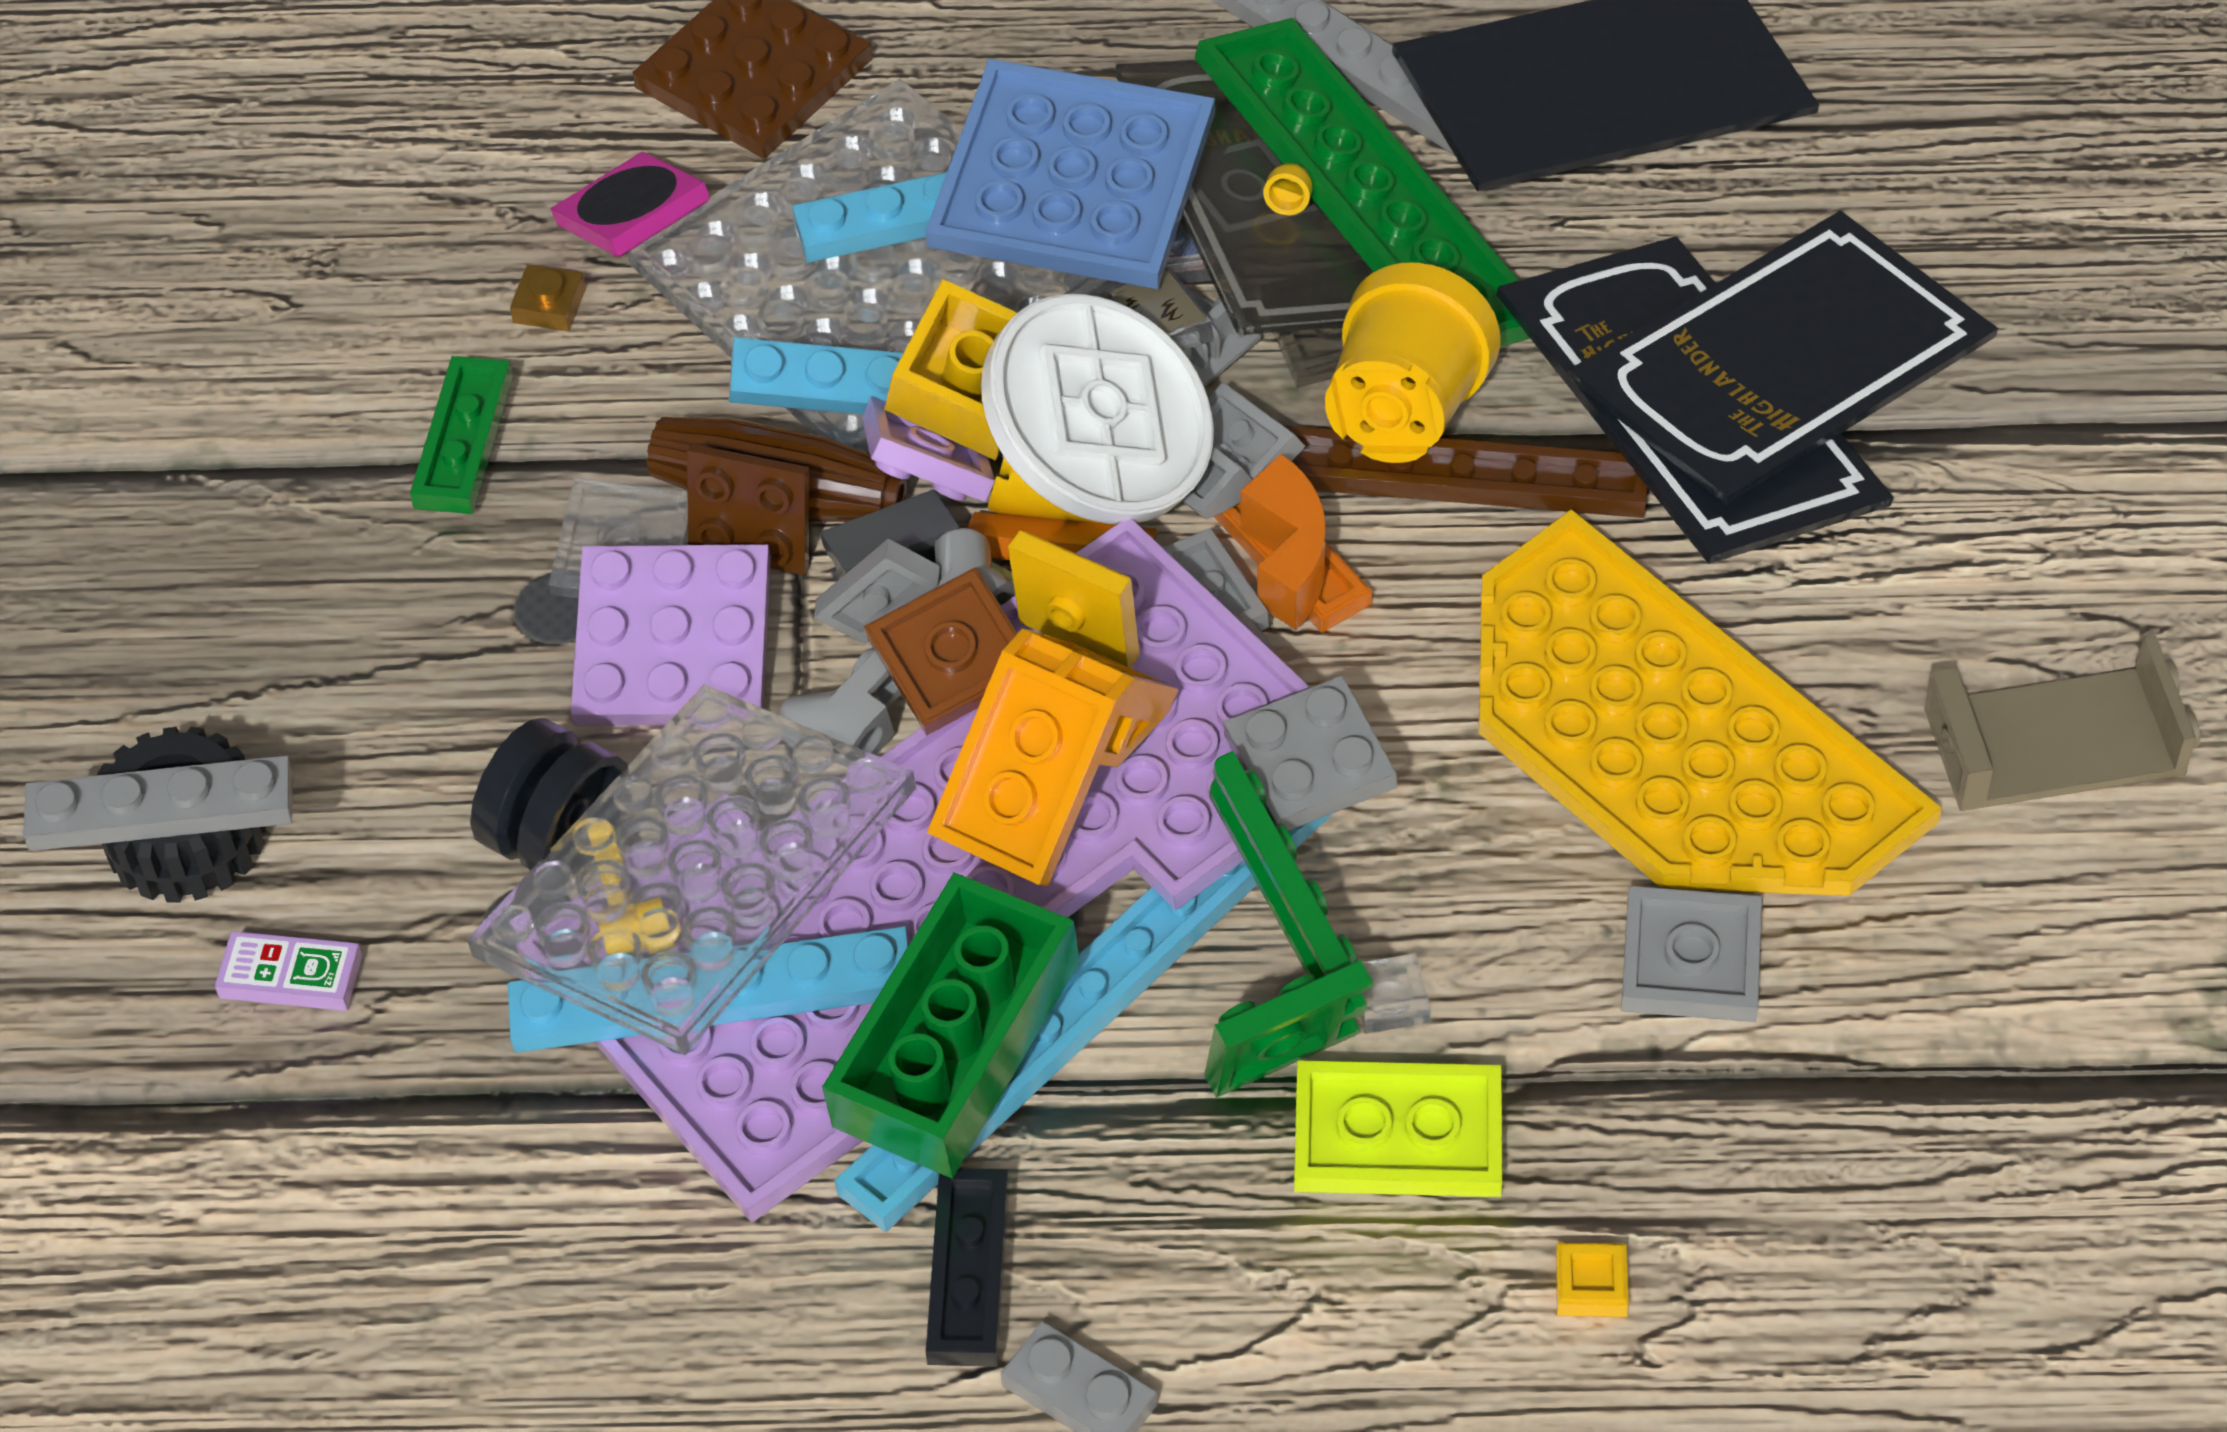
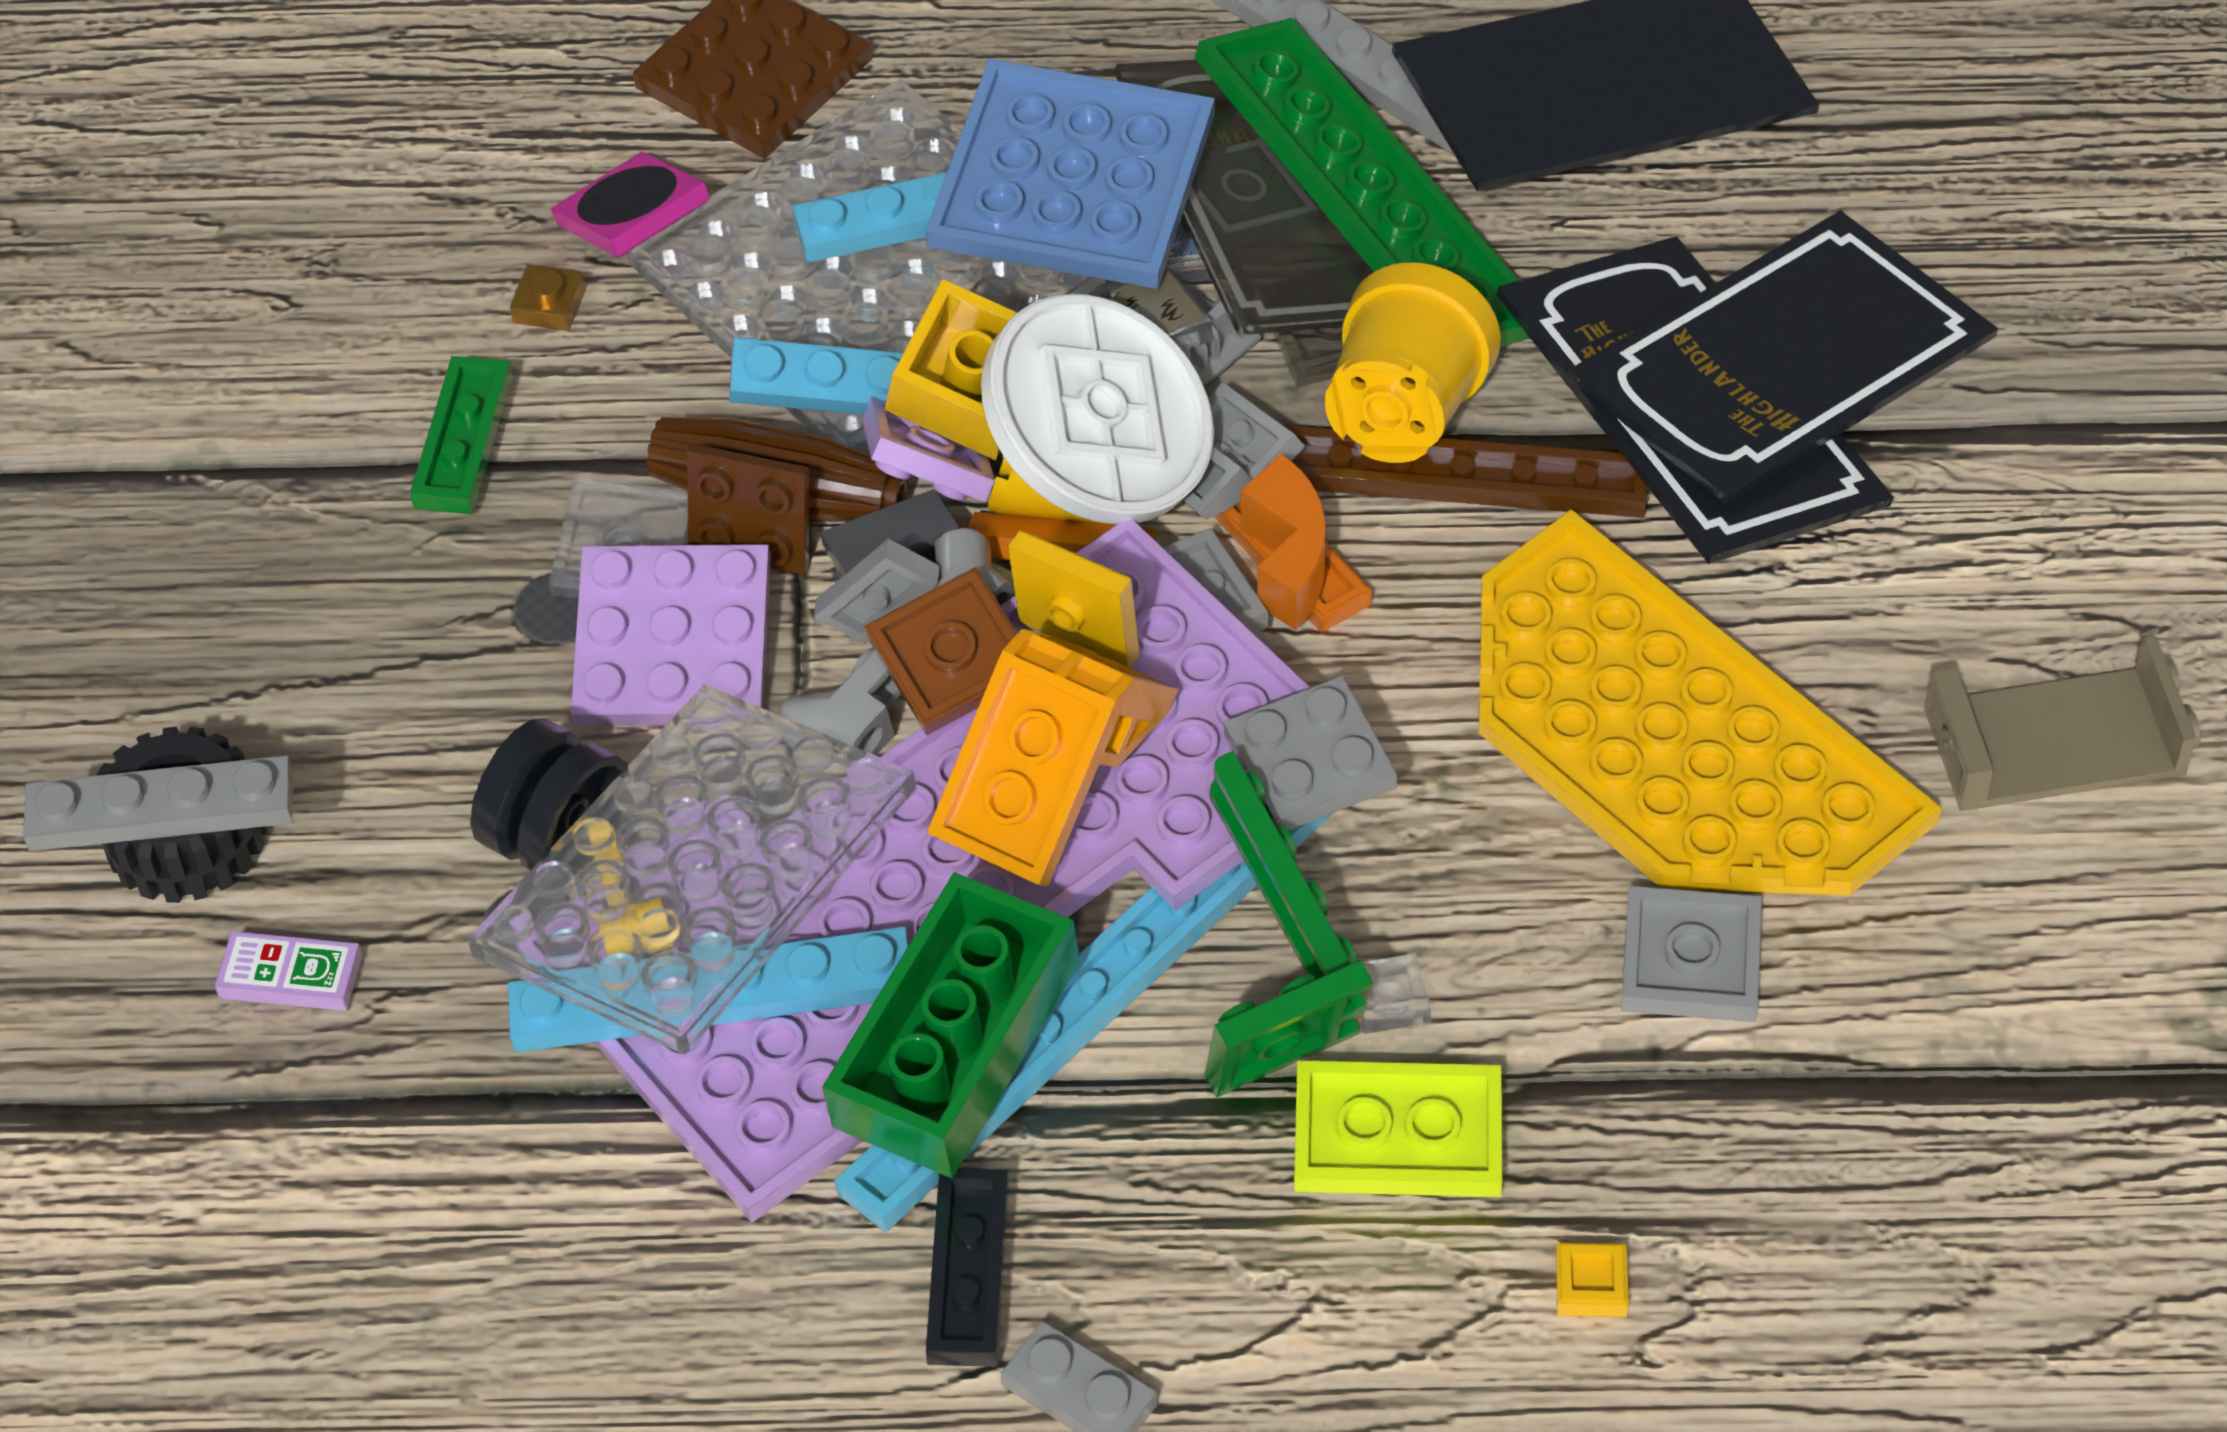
(1288, 189): yellow hinge -> none

